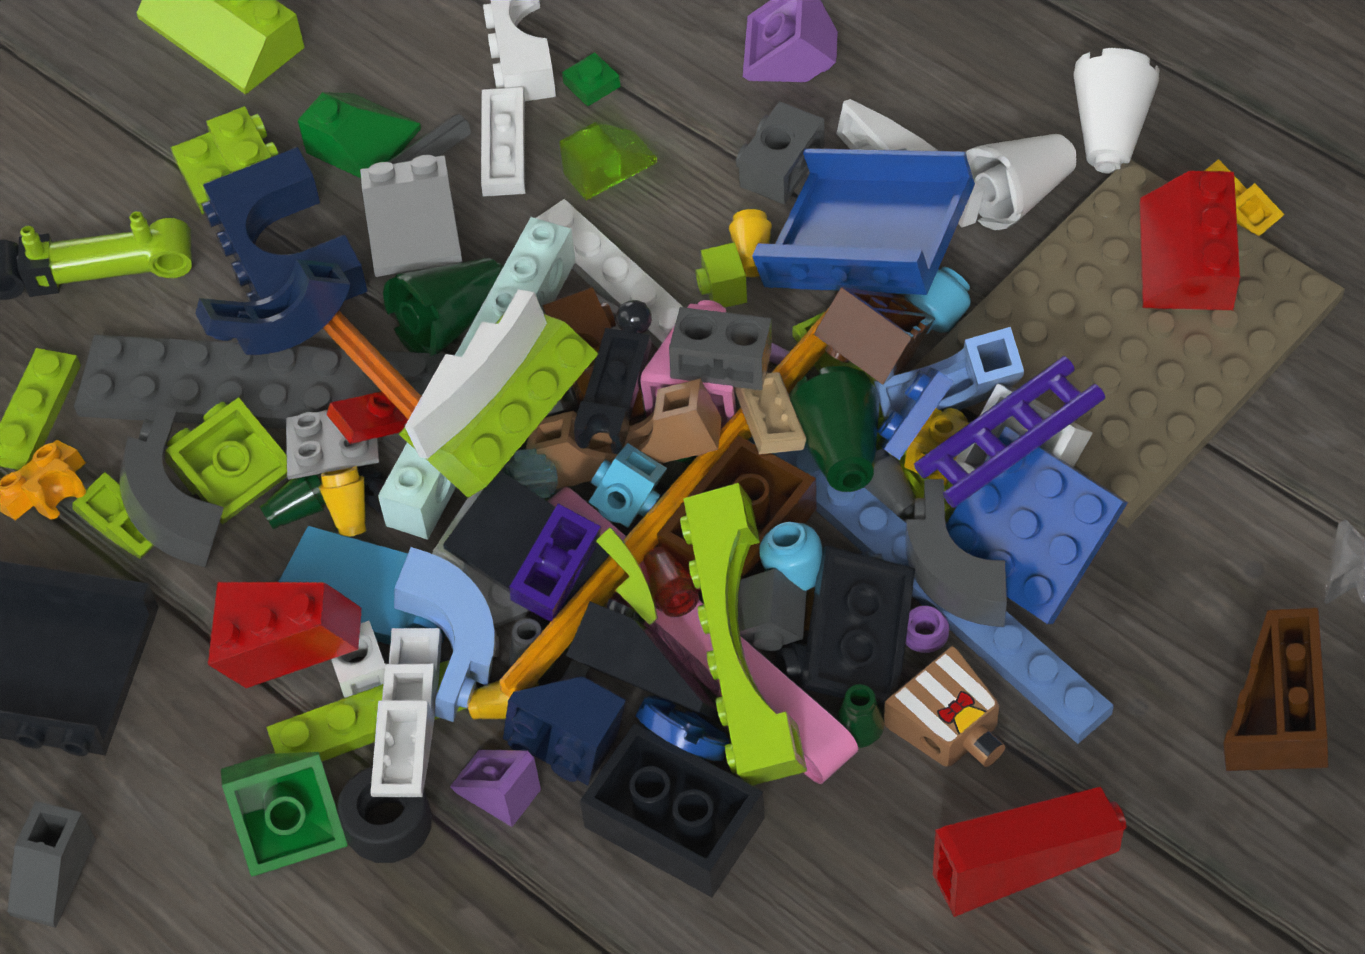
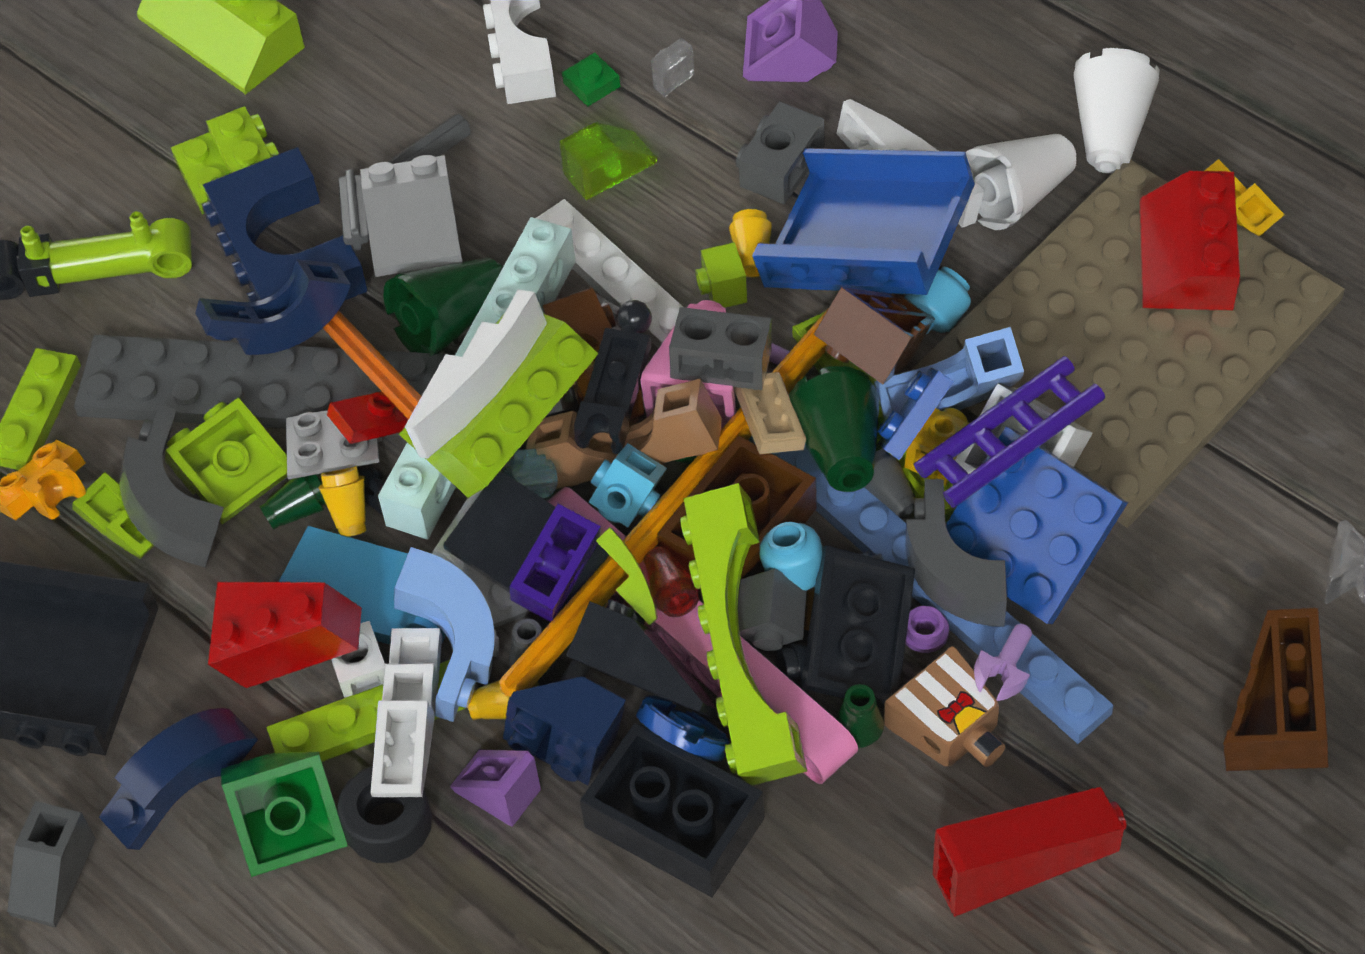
(170, 767): none -> dark blue arch
(352, 210): none -> dark grey axle
(354, 131): green slope -> none
(503, 141): white plate -> none
(672, 66): none -> clear plate
(1005, 664): none -> lavender bar

